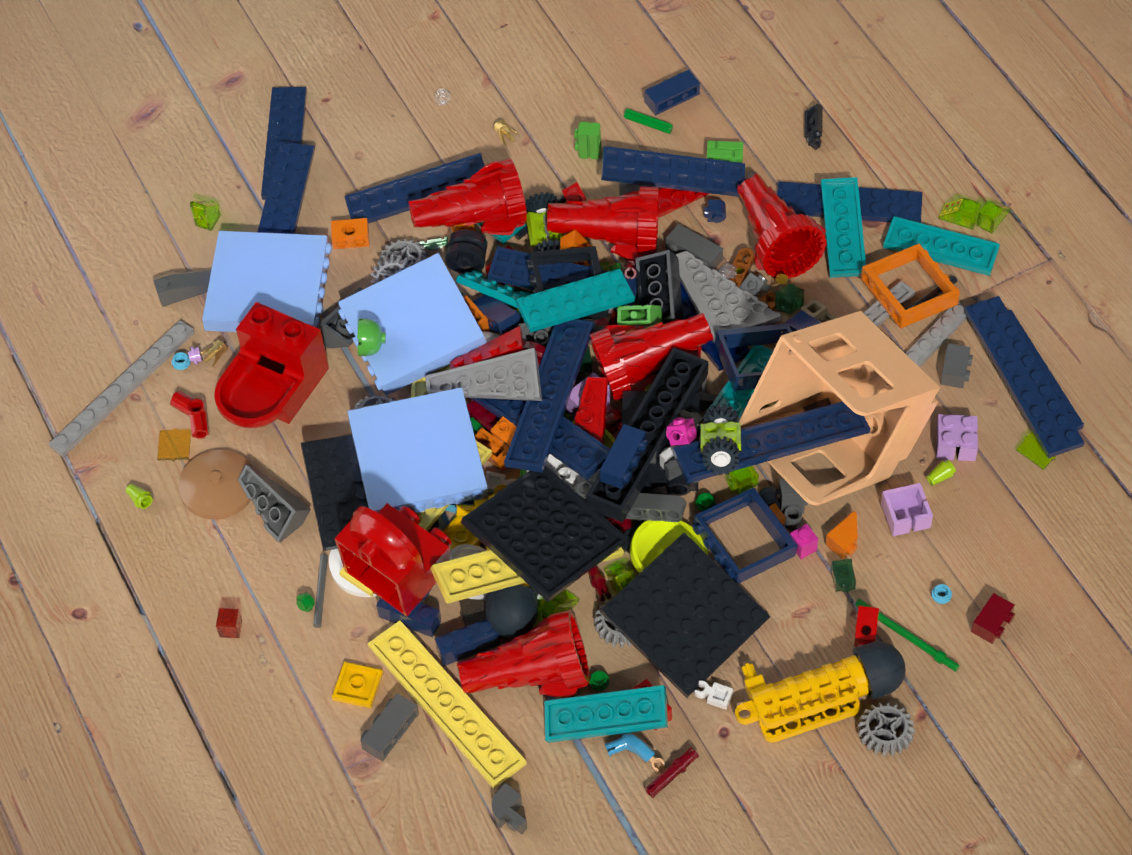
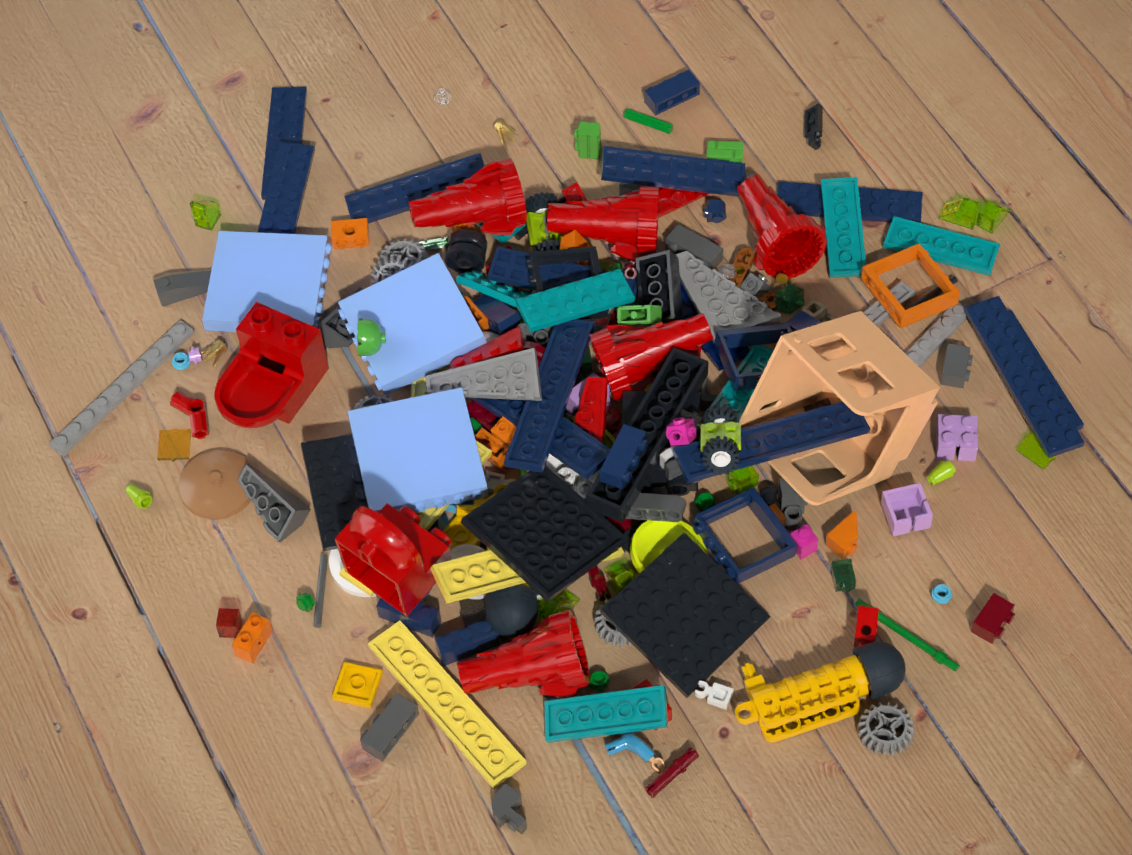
(252, 637): none -> orange brick

